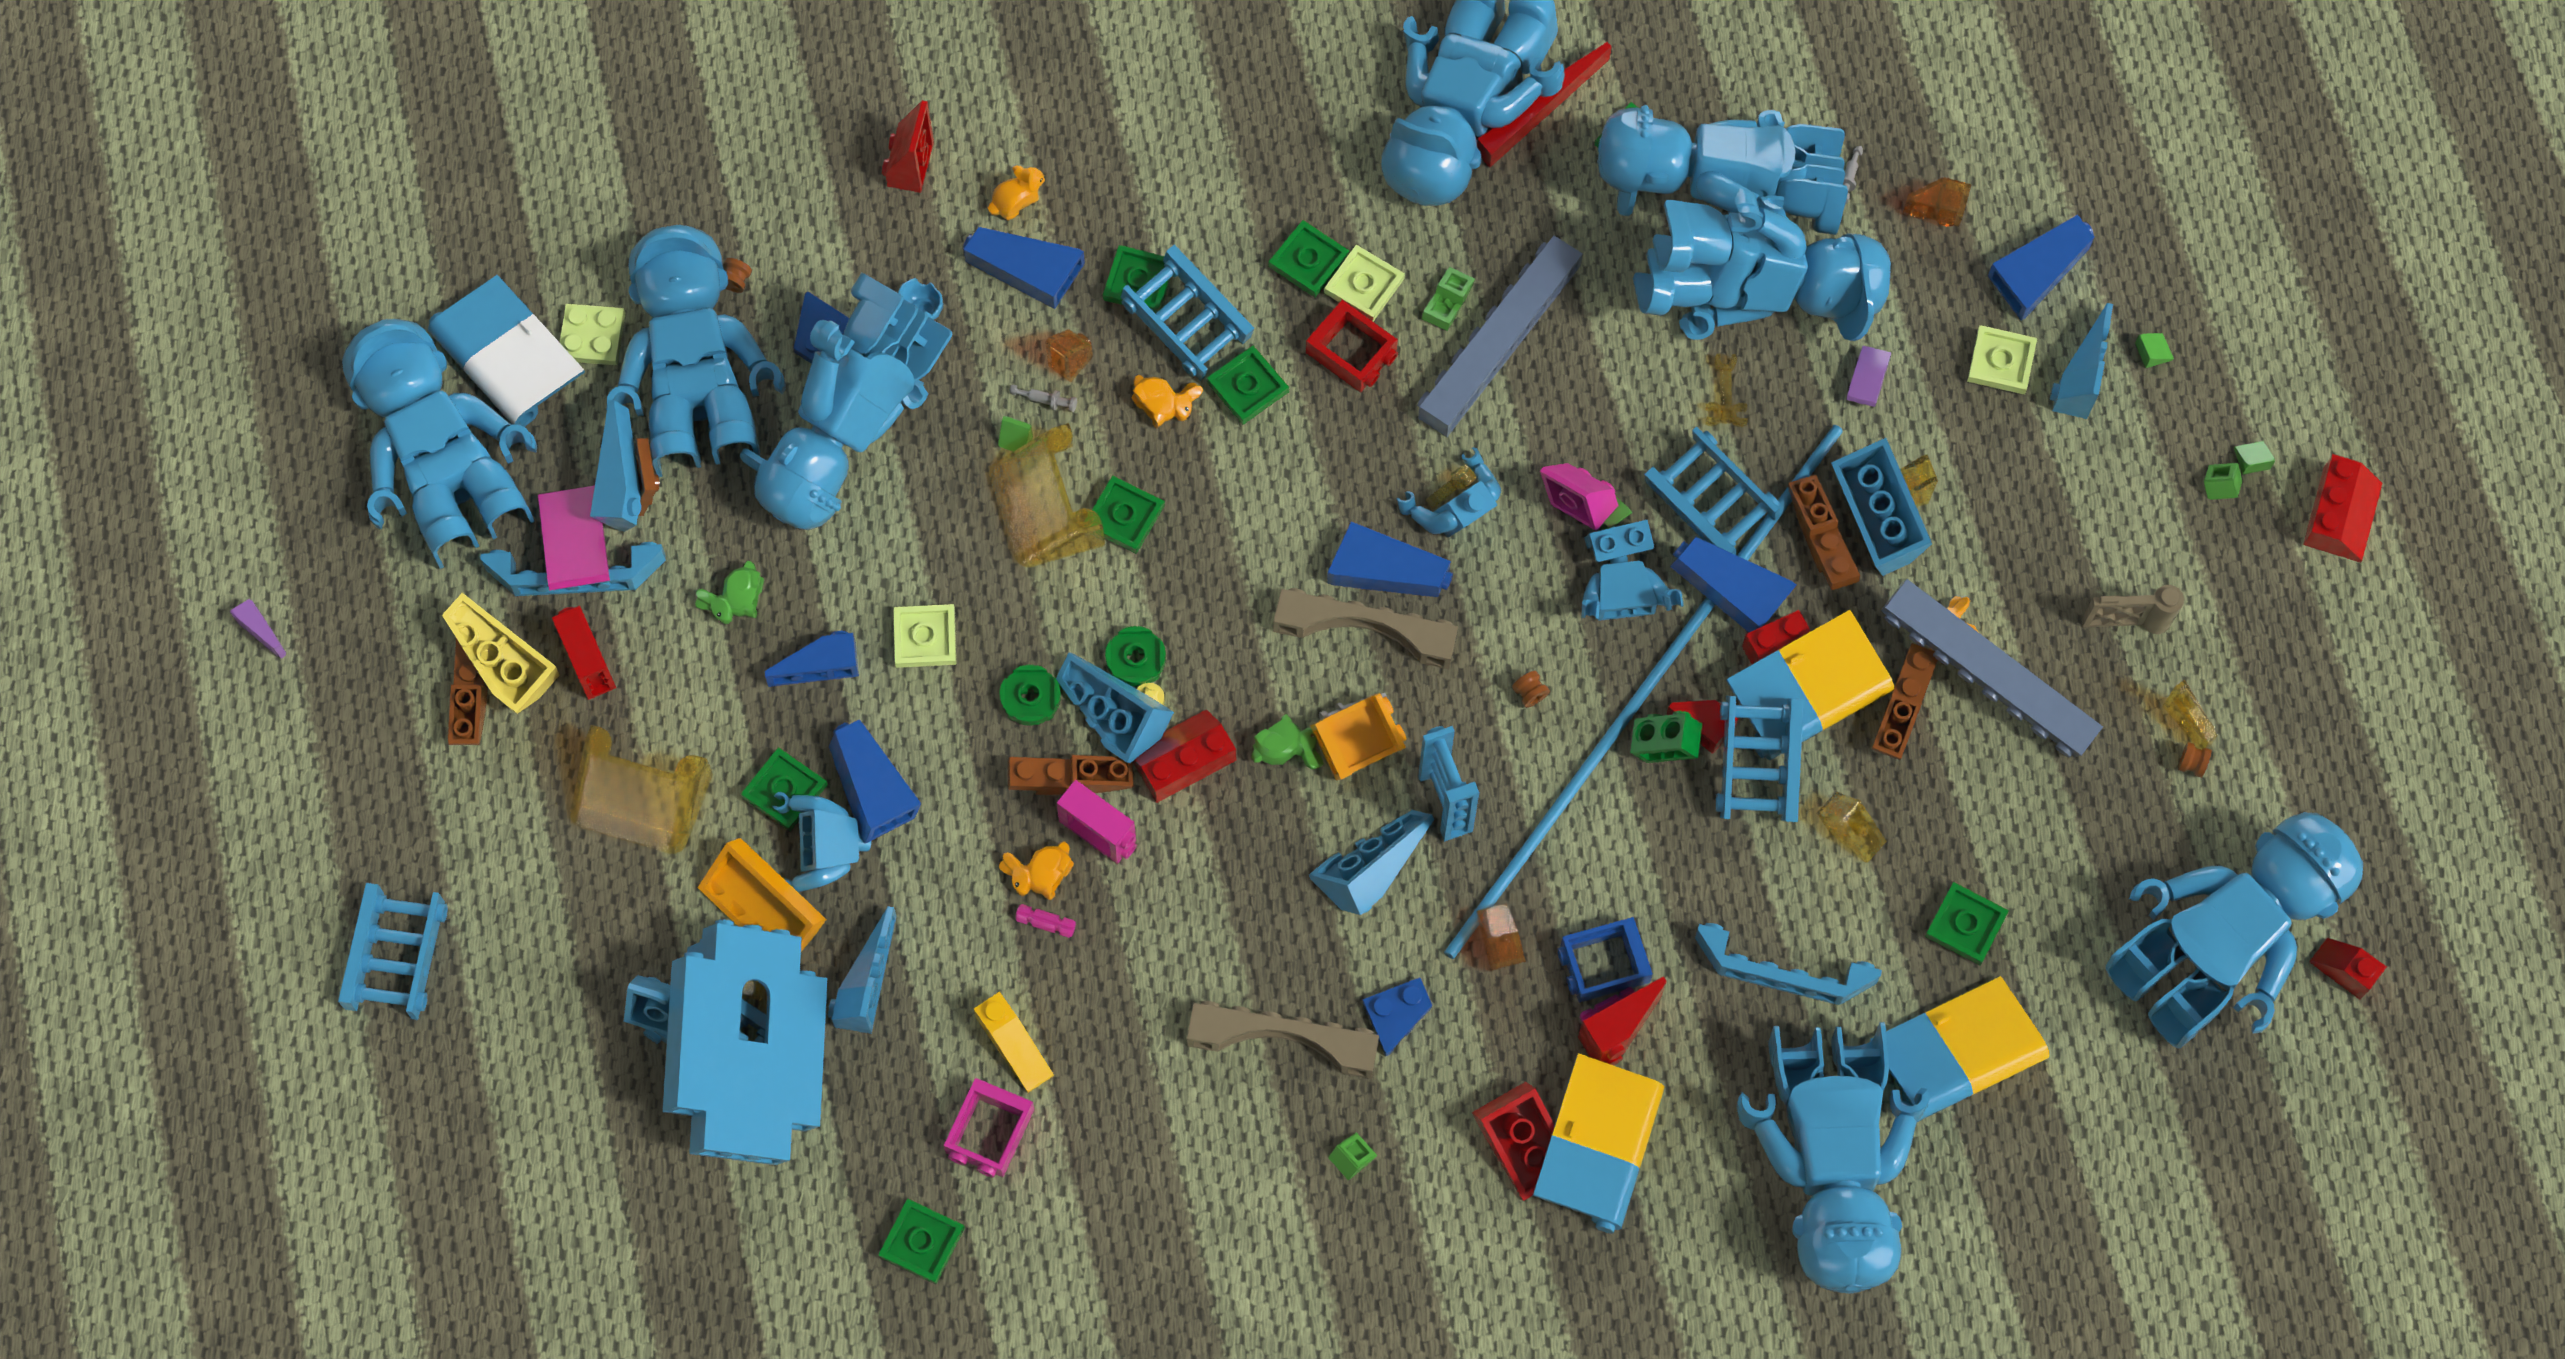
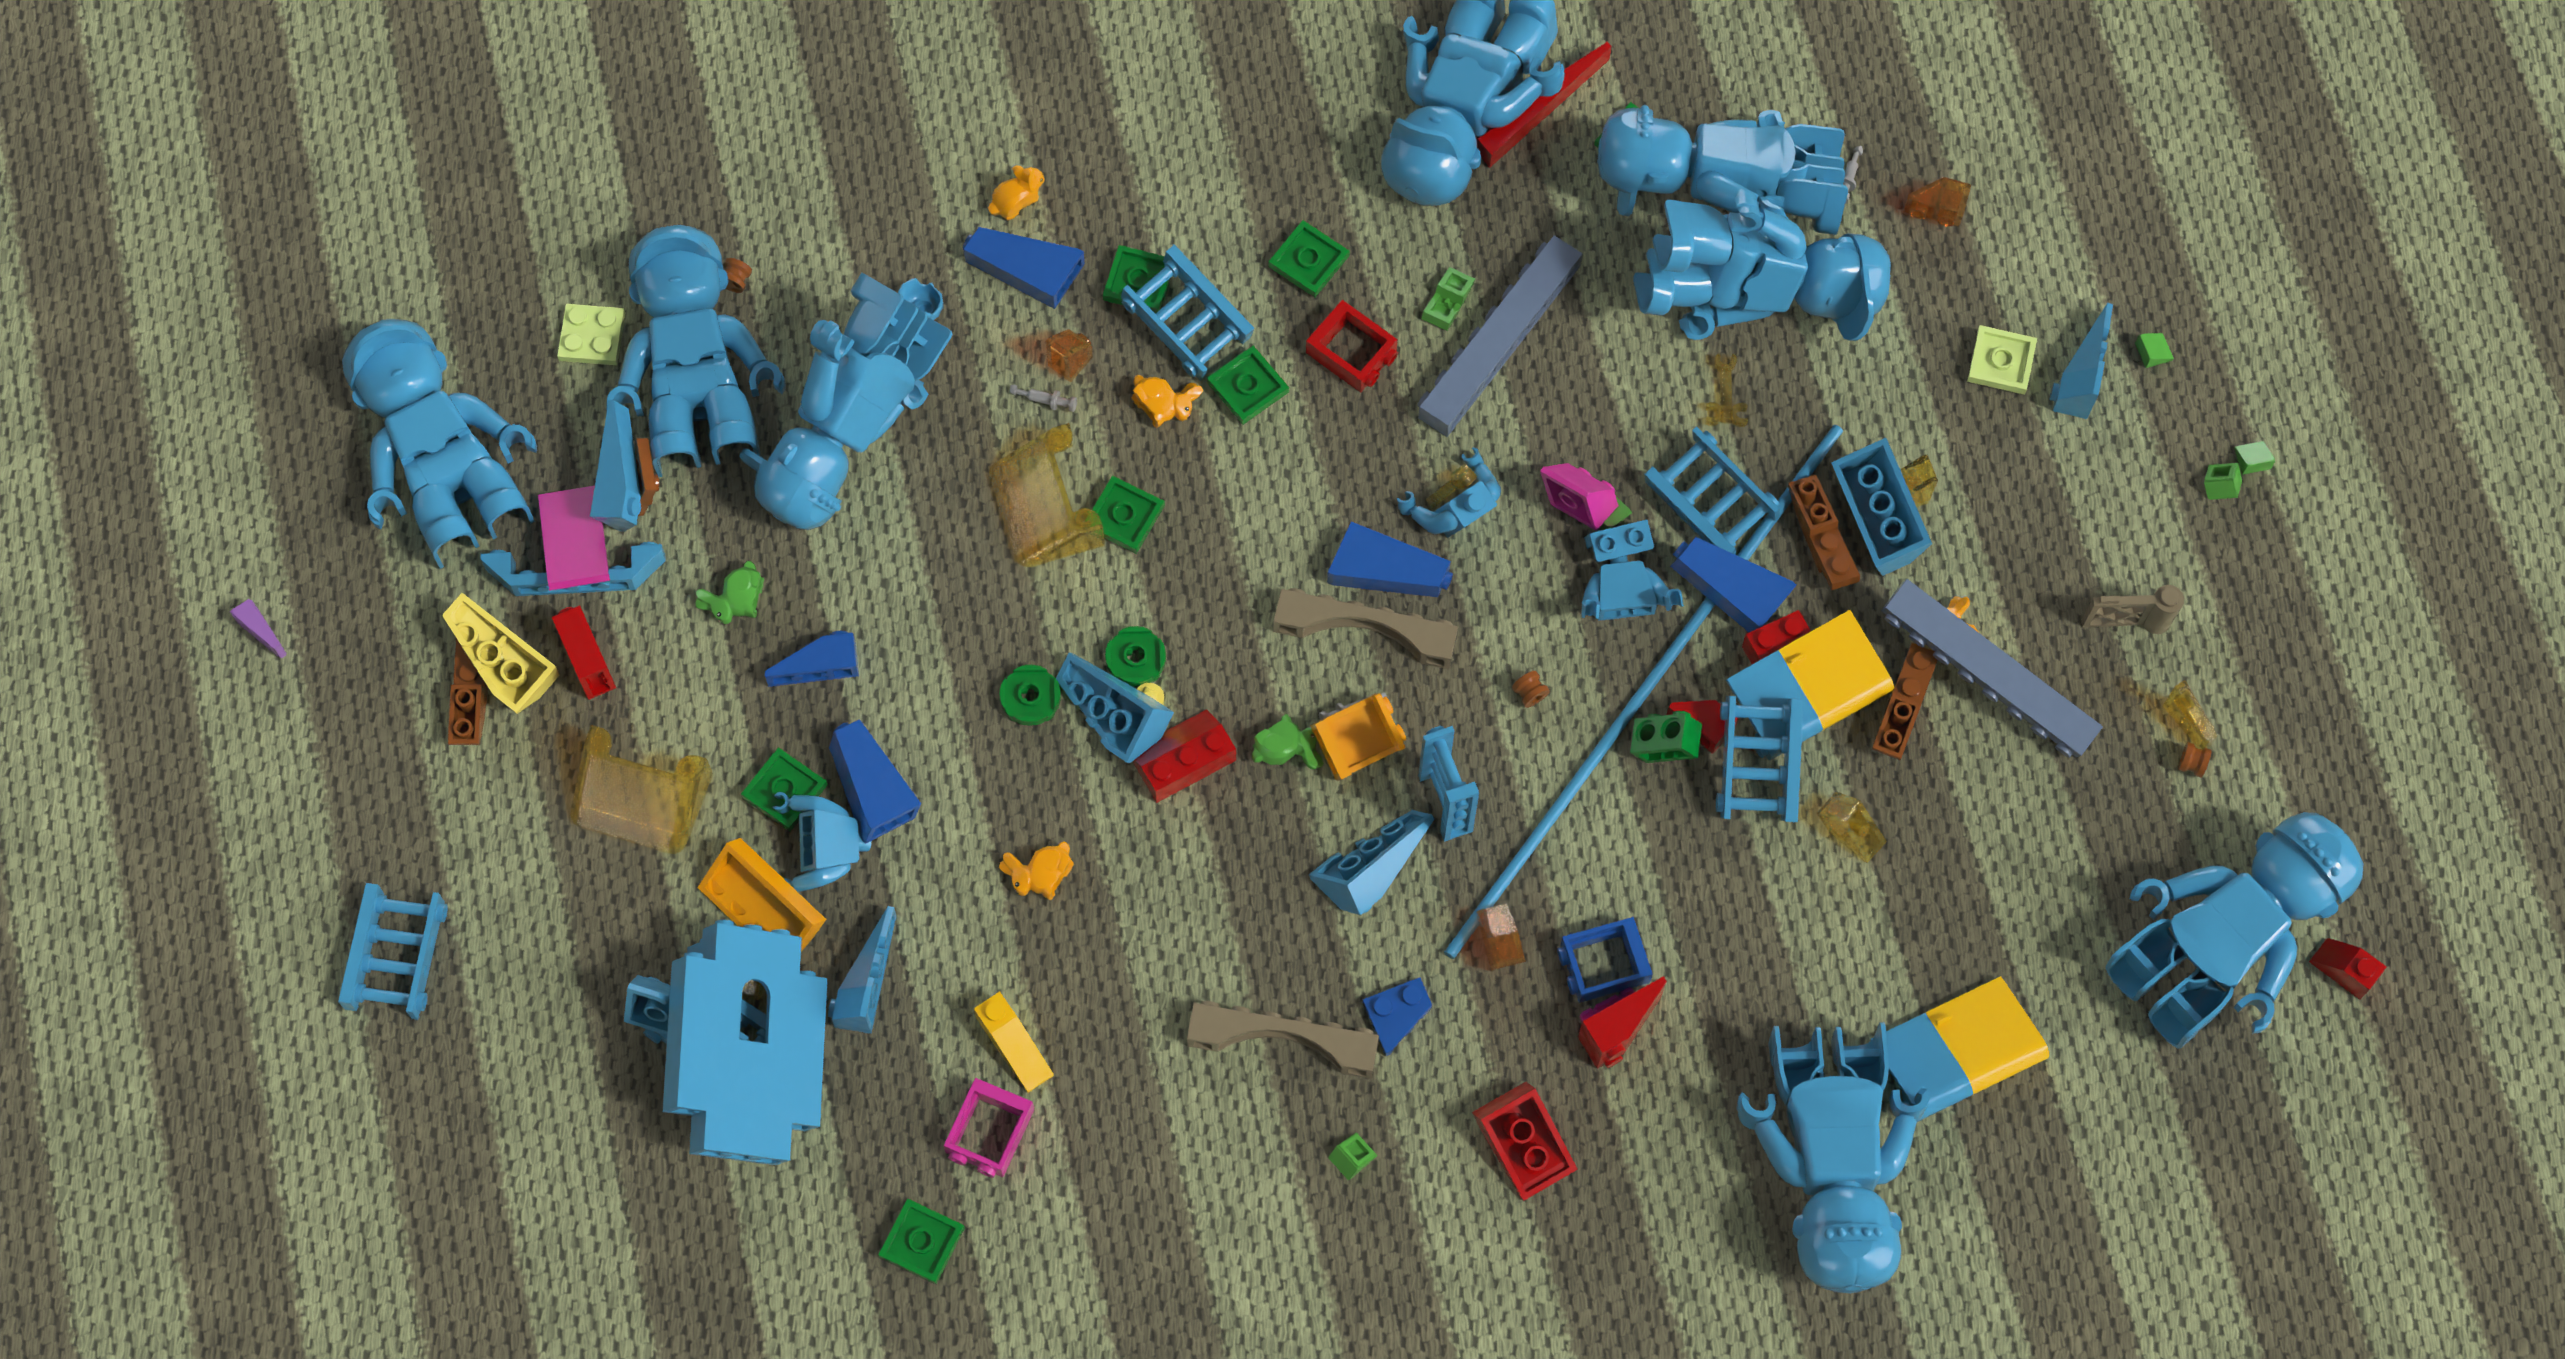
(504, 350): door -> none
(812, 312): blue wing -> none
(910, 150): red slope -> none
(924, 635): yellowish green plate -> none
(1014, 434): bright green slope -> none
(1045, 920): dark pink axle -> none
(1055, 775): dark orange slope -> none
(1097, 822): dark pink window -> none
(1364, 282): yellowish green plate -> none
(1599, 1141): door -> none
(1713, 942): dark azure slope -> none
(1868, 376): medium lavender slope -> none
(1966, 923): green plate -> none
(2039, 266): blue slope -> none
(2343, 509): red slope -> none

